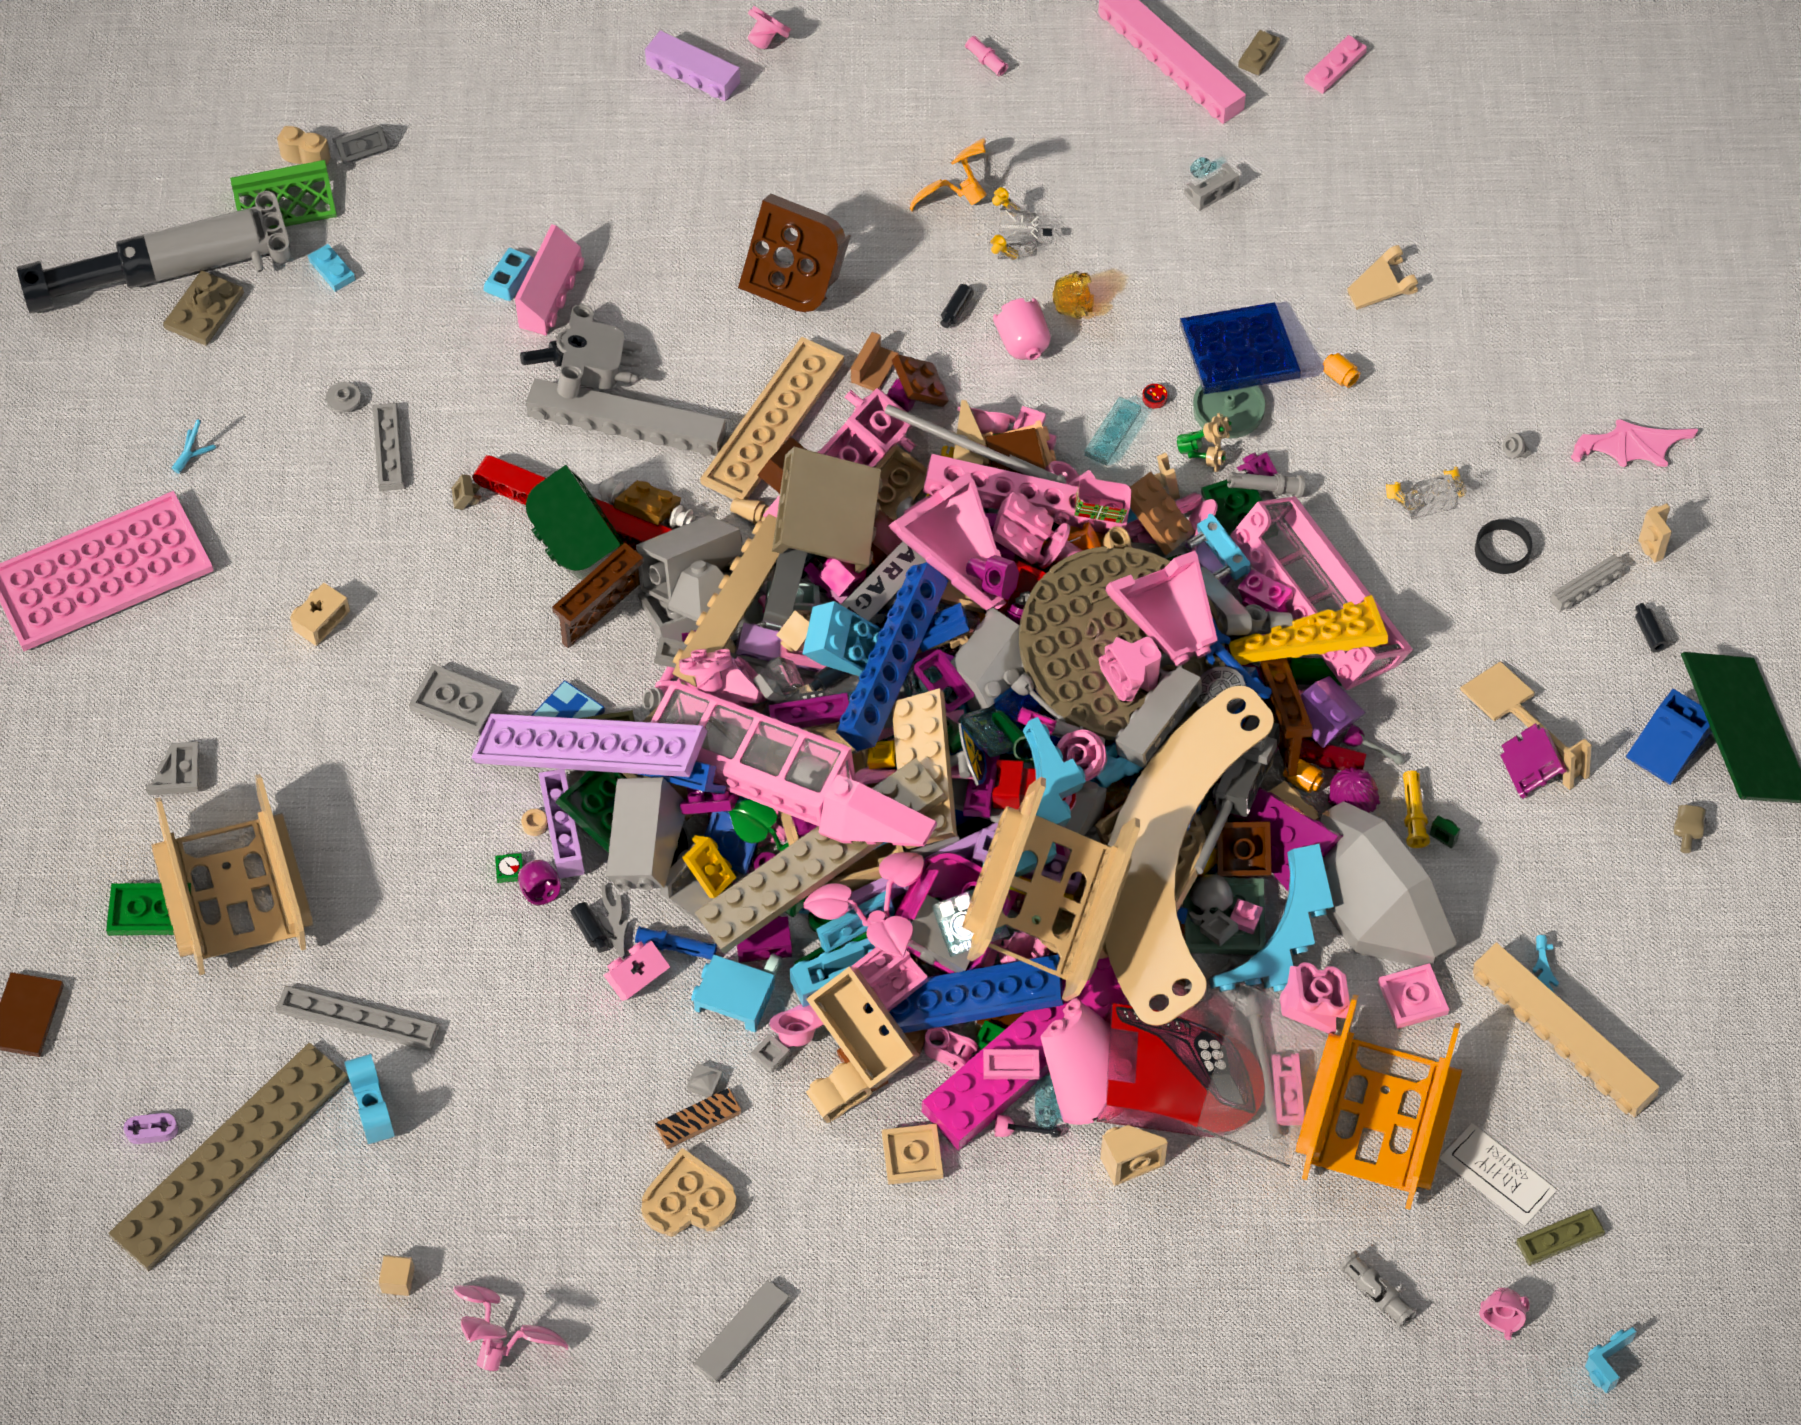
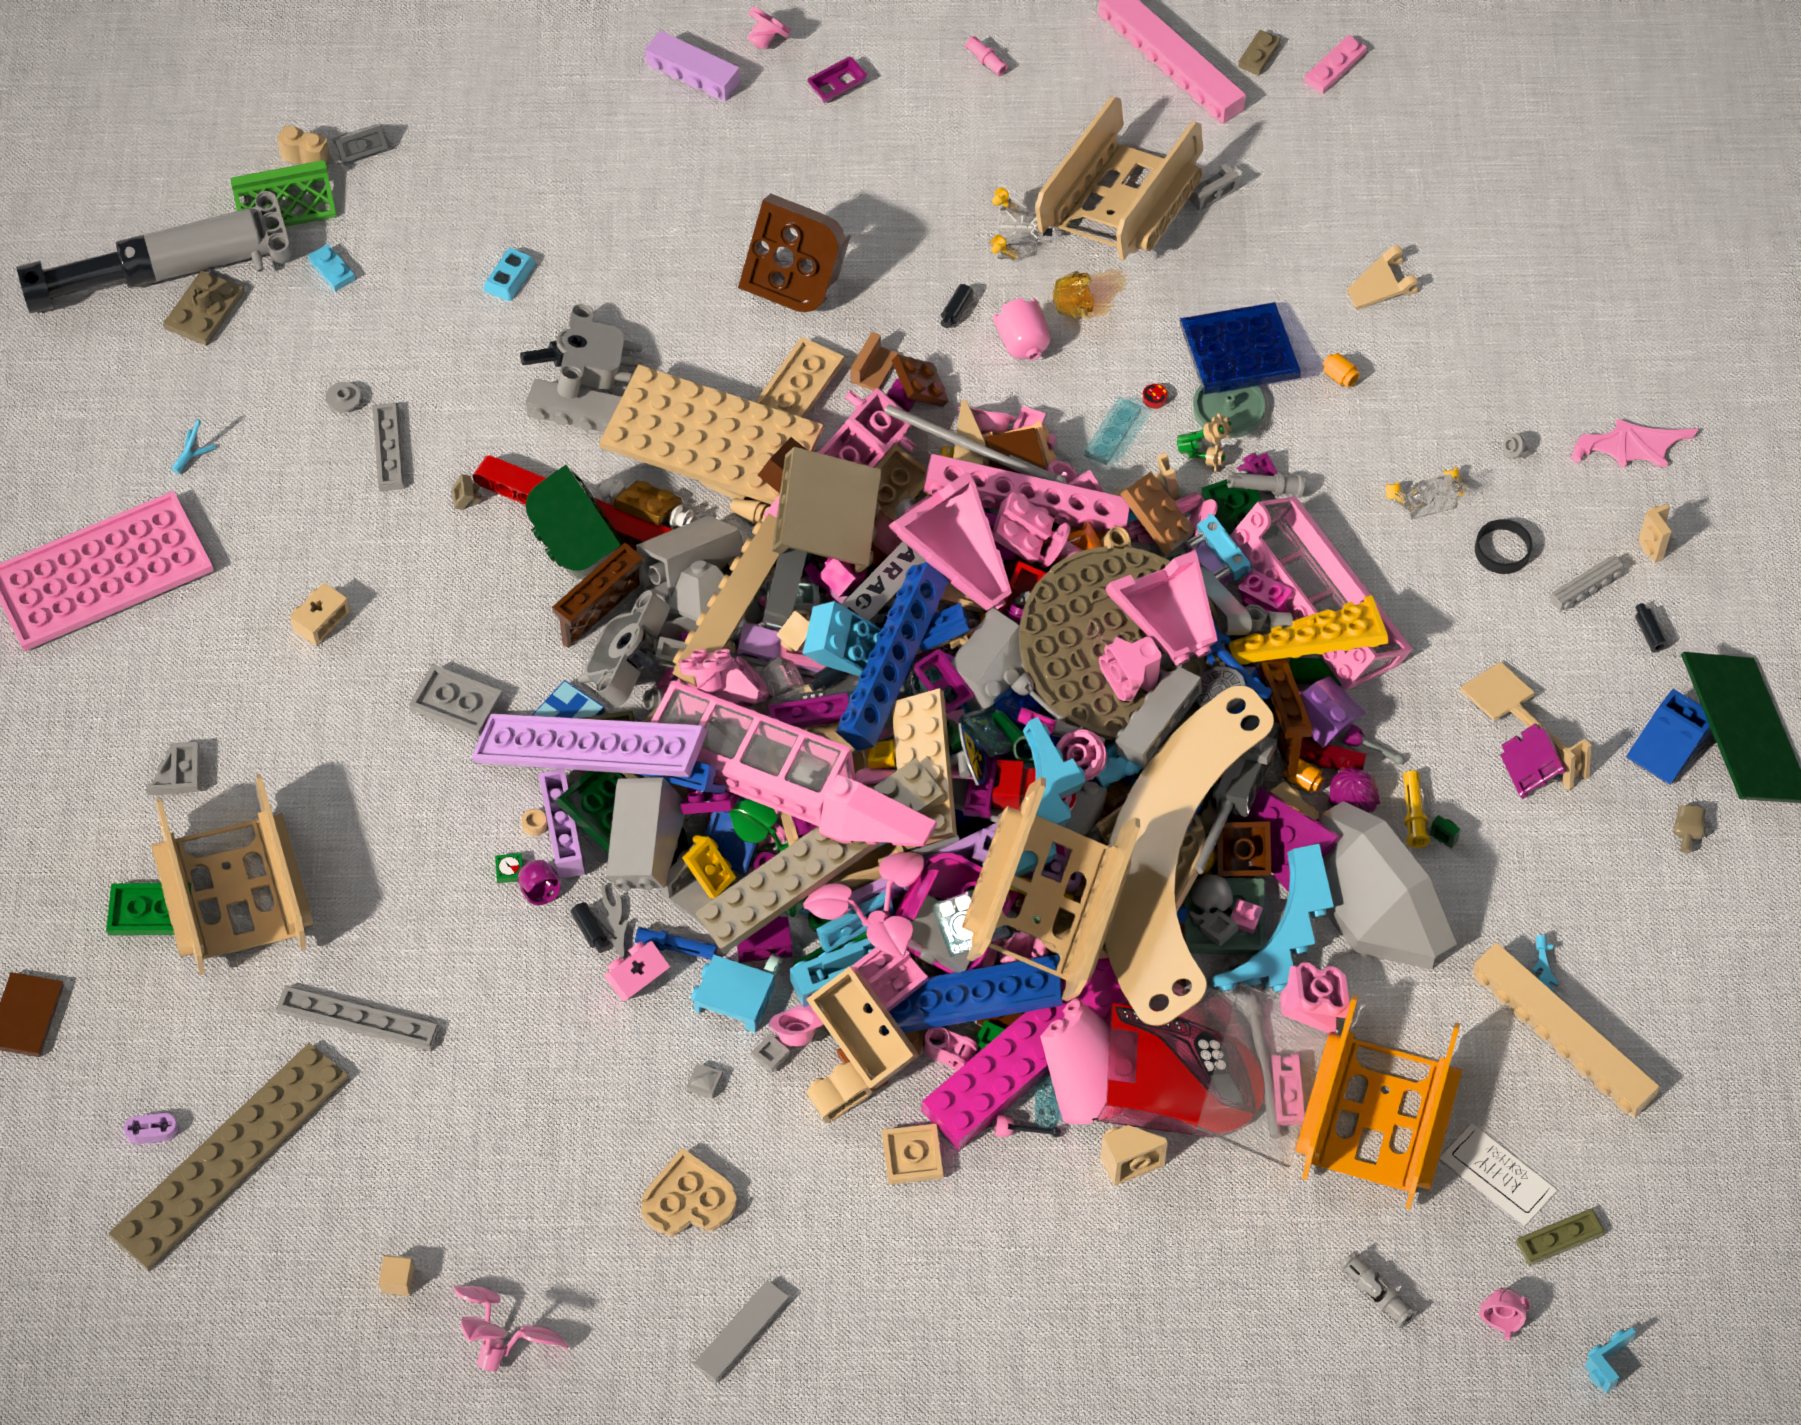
(366, 1090): medium azure beam -> none
(548, 281): bright pink slope -> none
(626, 648): none -> light grey piece
(697, 1118): medium nougat tile -> none
(702, 432): none -> tan plate
(769, 688): light grey tile -> none
(831, 76): none -> magenta piece
(970, 186): light orange plant -> none
(997, 573): magenta piece -> none
(1010, 1064): bright pink tile -> none
(1110, 493): bright pink piece -> none
(1139, 213): none -> tan piece
(1202, 167): clear light blue piece -> none
(1413, 996): bright pink plate -> none

